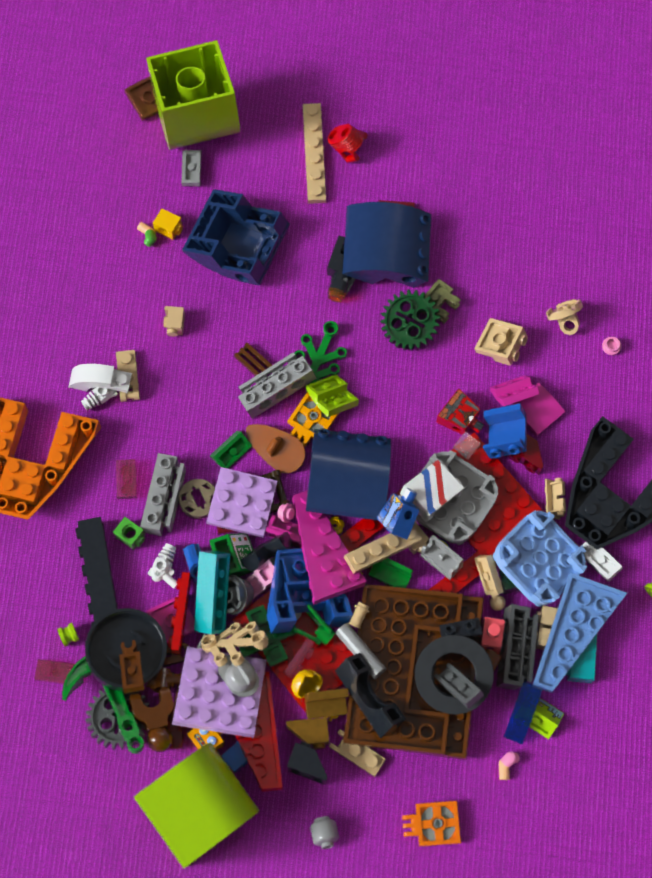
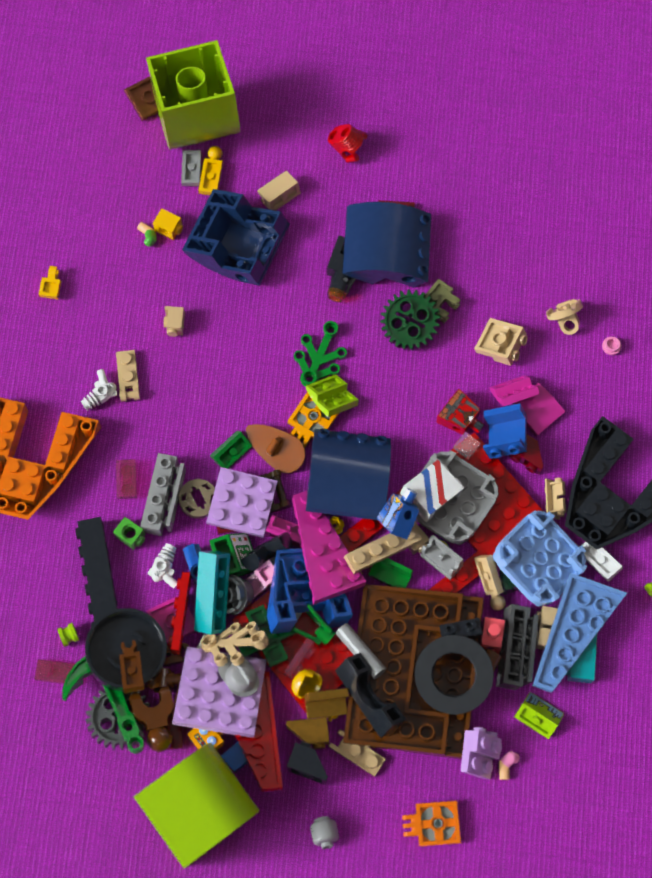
(51, 285): none -> yellow plate
(99, 375): white arch -> none
(211, 171): none -> yellow plate
(242, 351): reddish brown tile -> none
(277, 386): light grey brick -> none
(279, 191): none -> tan hinge
(286, 512): bright pink plate -> none
(314, 153): tan plate -> none
(359, 615): tan pin -> none
(459, 686): dark grey hinge -> none
(479, 751): none -> lavender plate
(523, 712): clear blue tile -> none

